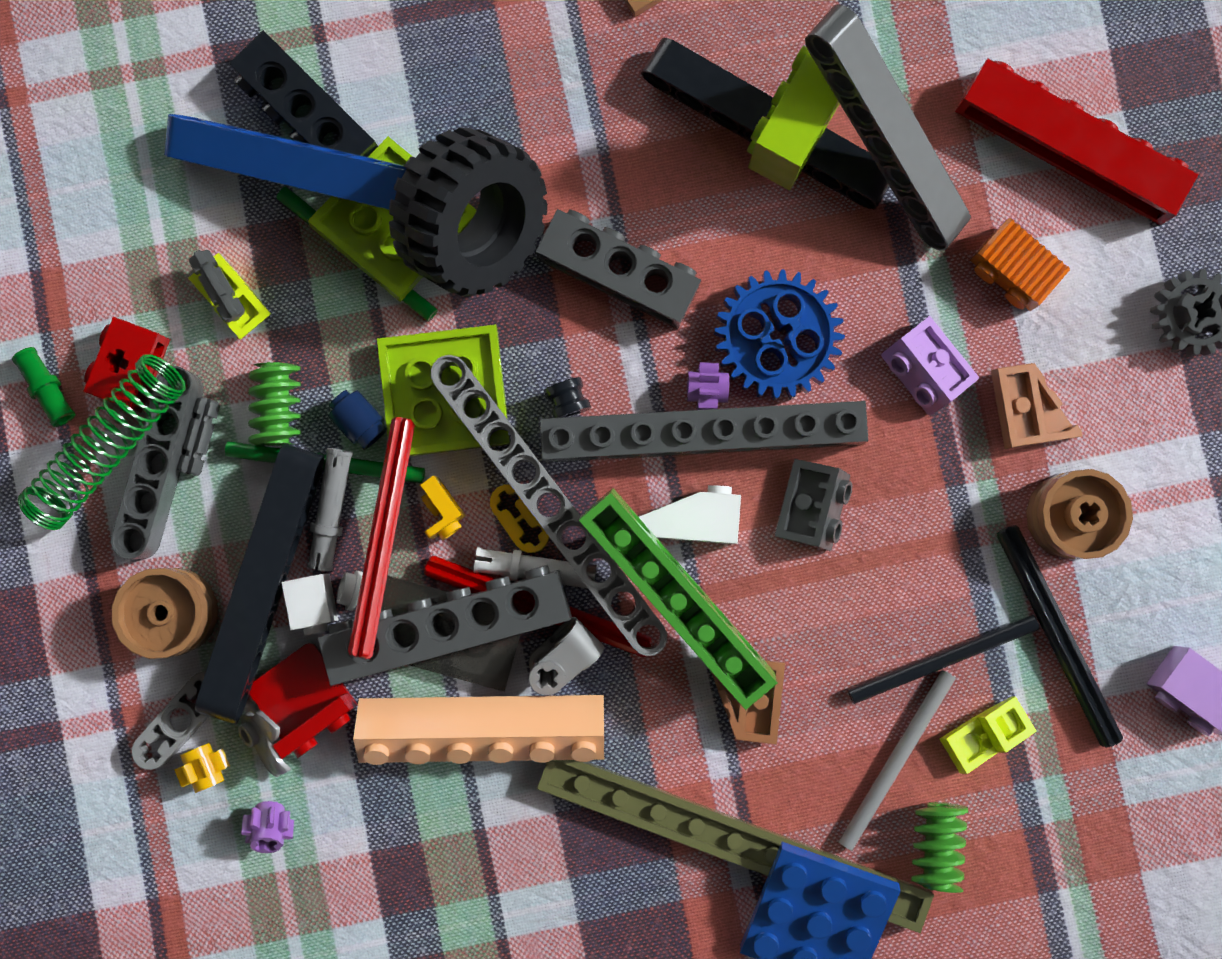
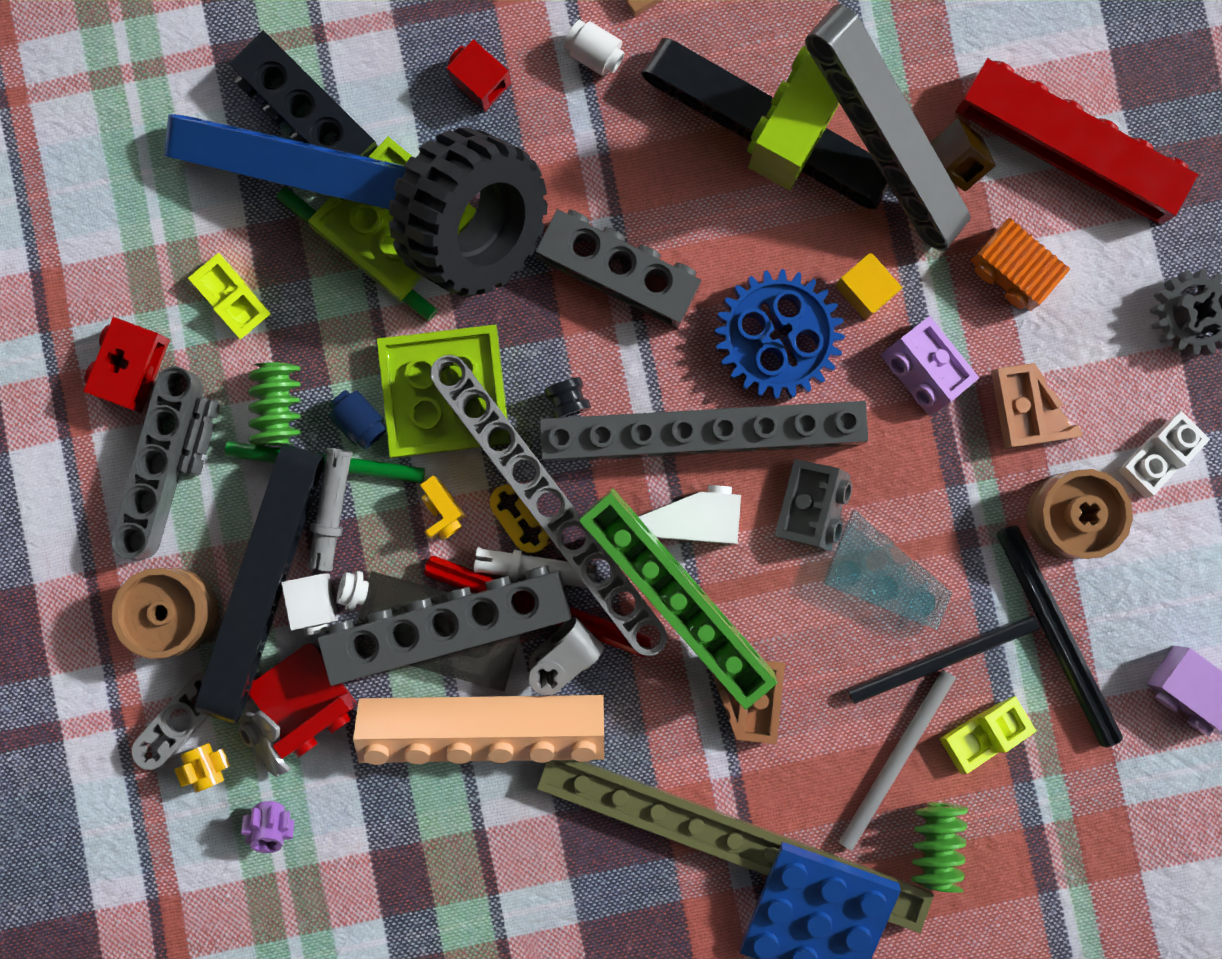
(43, 386): green pin -> none
(52, 498): green piece -> none
(216, 286): dark grey axle -> none
(381, 538): axle -> none
(478, 74): none -> red brick
(594, 47): none -> white brick
(708, 386): medium lavender gear -> none
(868, 286): none -> yellow panel
(883, 575): none -> clear light blue wing
(963, 154): none -> dark brown panel
(1163, 454): none -> white slope

